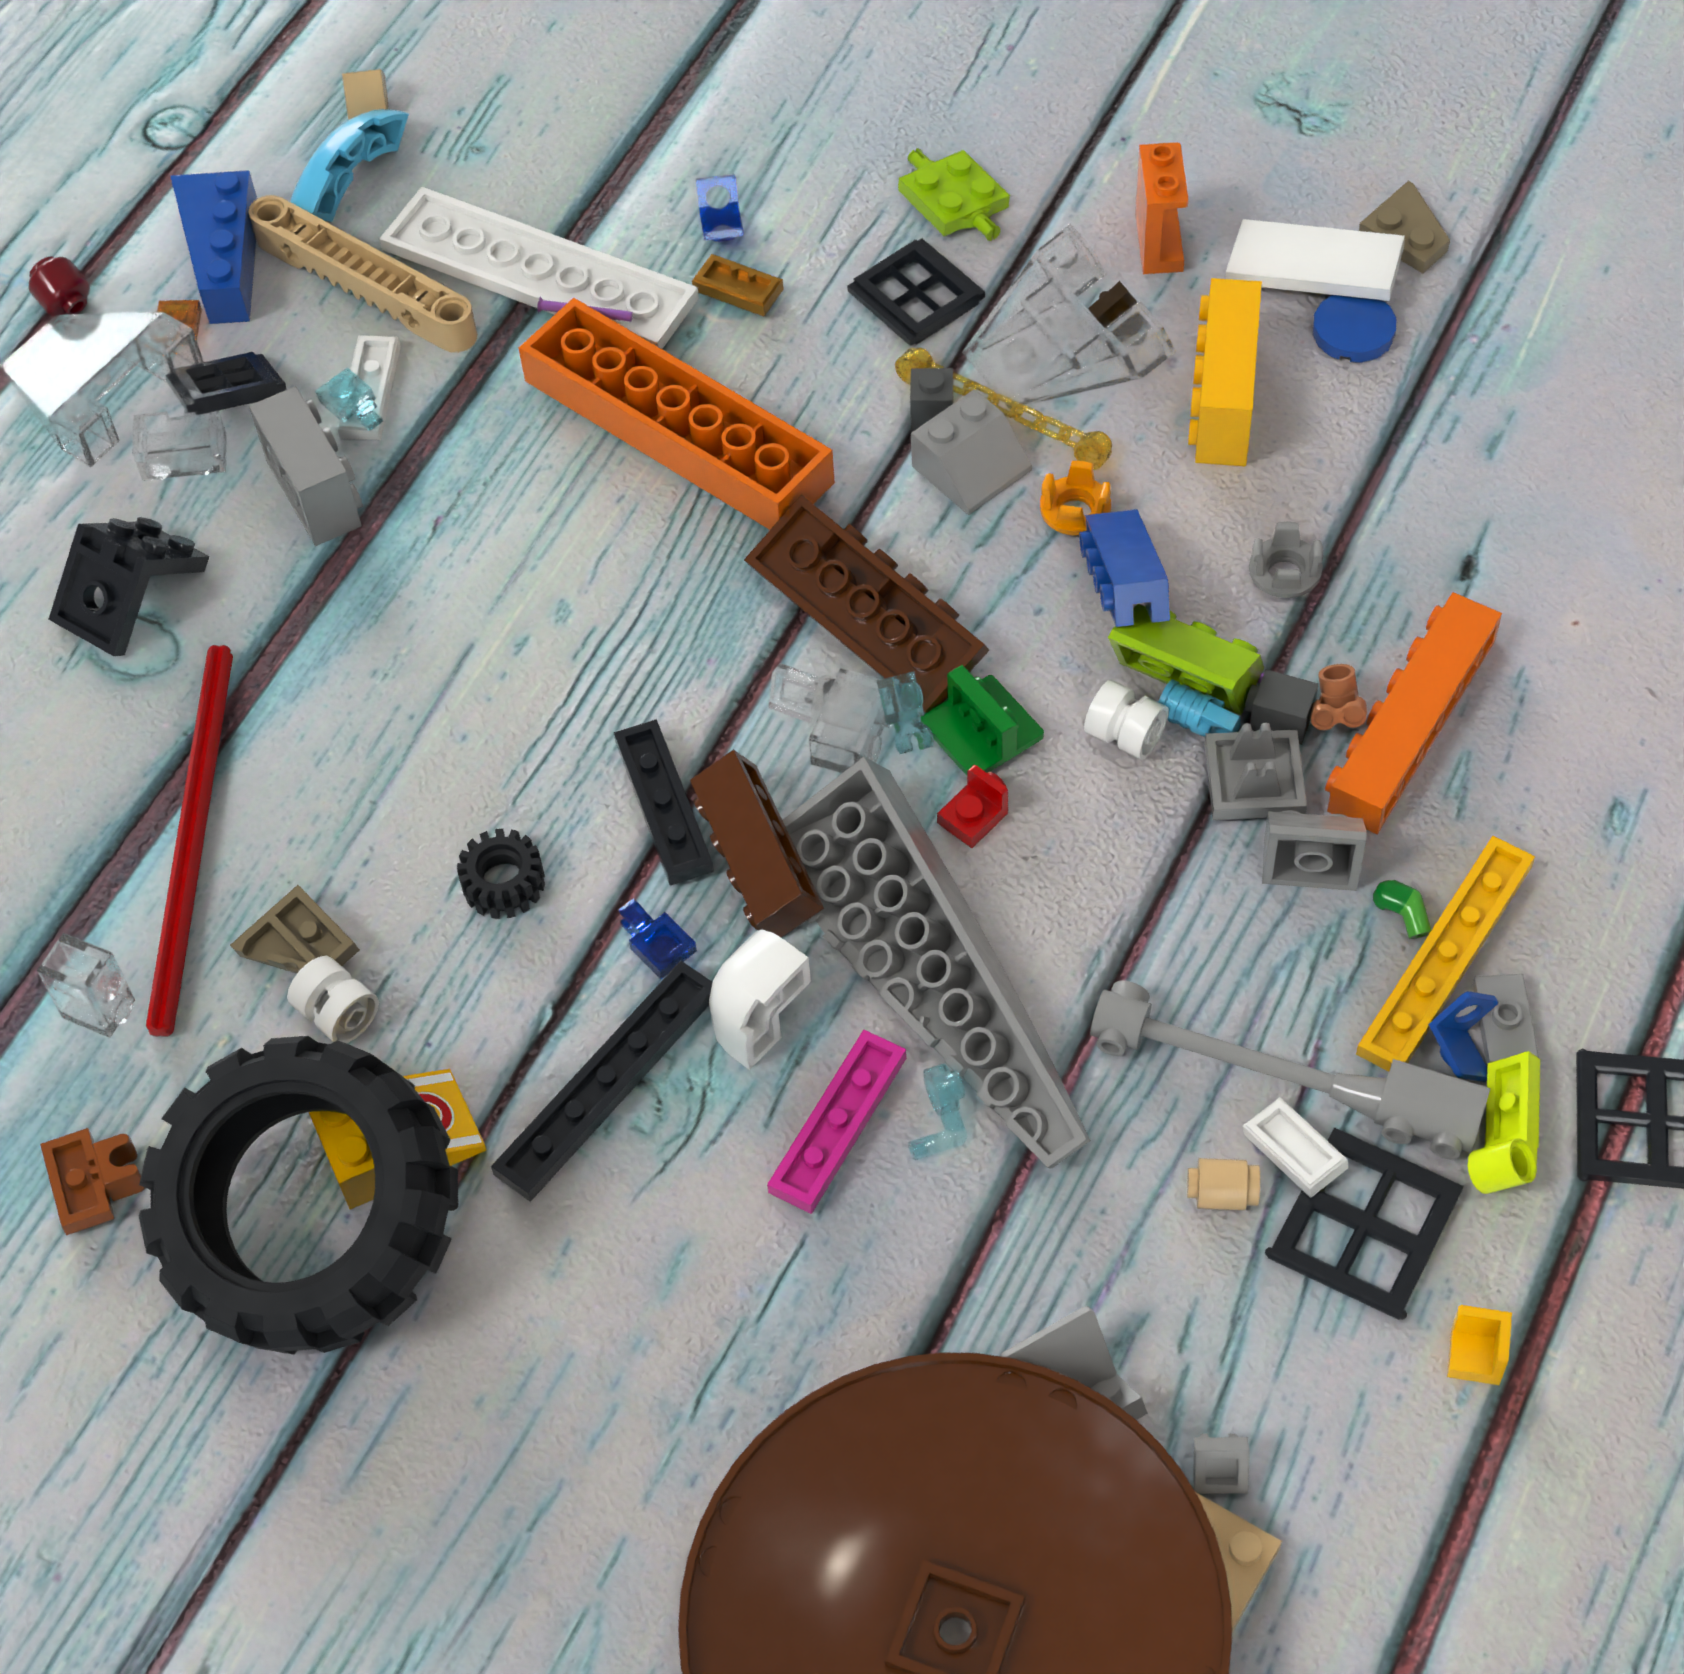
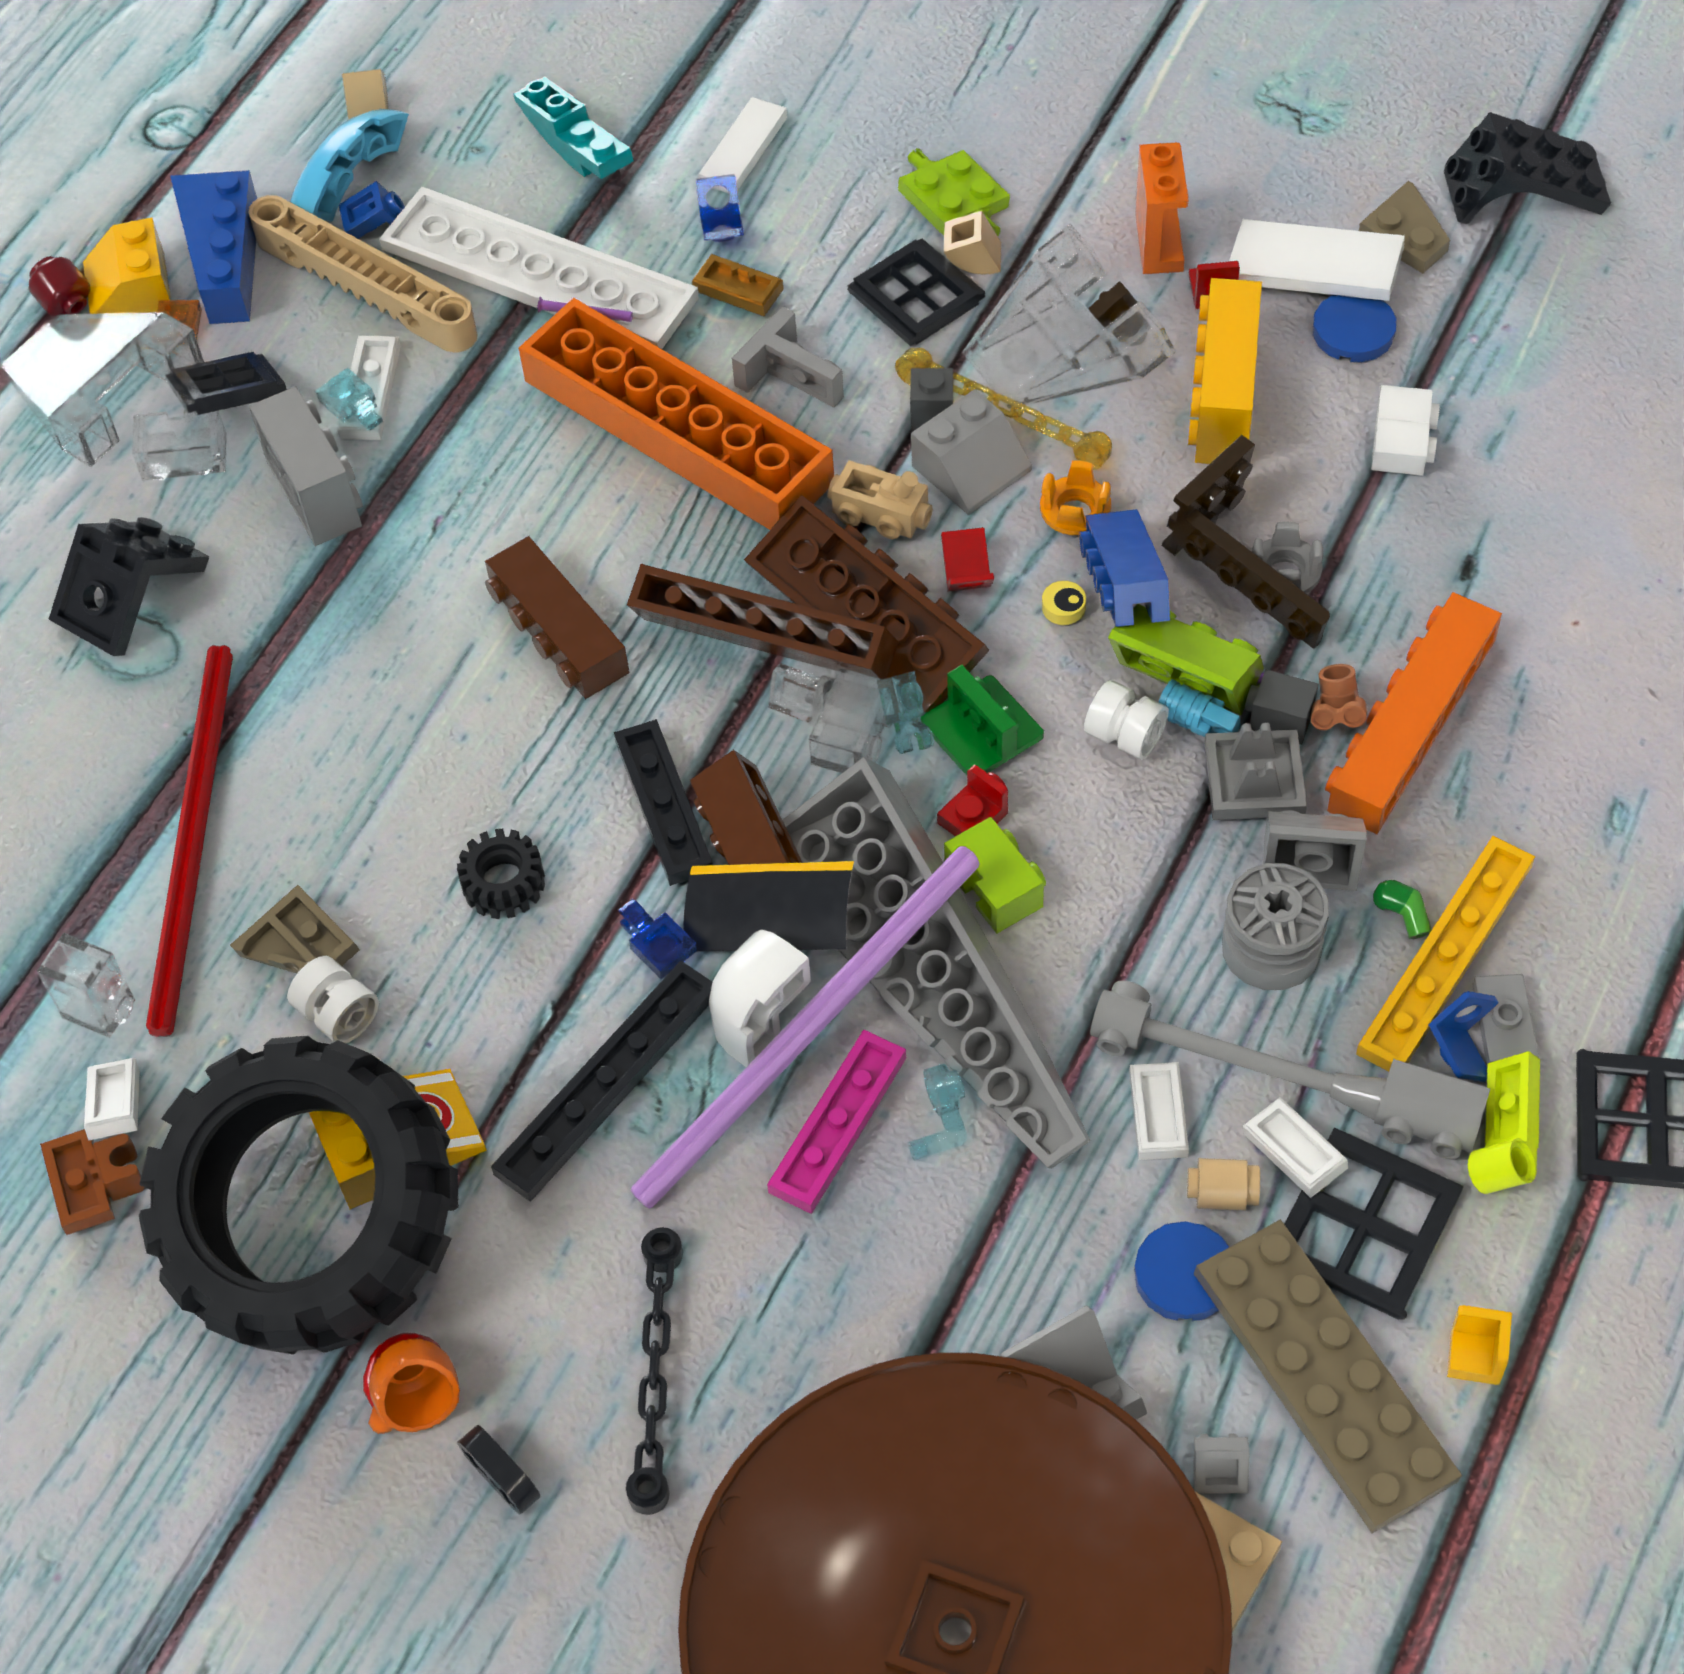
(112, 1099): none -> white tile
(127, 270): none -> yellow slope
(369, 210): none -> blue bracket
(409, 1384): none -> orange piece
(498, 1469): none -> black beam
(556, 617): none -> reddish brown brick
(569, 130): none -> teal slope
(660, 1262): none -> black piece
(745, 141): none -> white tile
(762, 622): none -> reddish brown brick
(776, 352): none -> light grey bracket
(792, 900): none -> black sticker
(804, 1027): none -> lavender axle
(880, 500): none -> tan brick
(966, 559): none -> red bracket
(972, 244): none -> tan brick
(1004, 879): none -> lime brick
(1063, 602): none -> light yellow tile
(1158, 1111): none -> white tile
(1167, 1269): none -> blue tile
(1195, 531): none -> dark brown bracket
(1201, 277): none -> red bracket
(1274, 926): none -> light grey wheel
(1327, 1376): none -> dark tan plate
(1403, 430): none -> white brick
(1516, 157): none -> black bracket

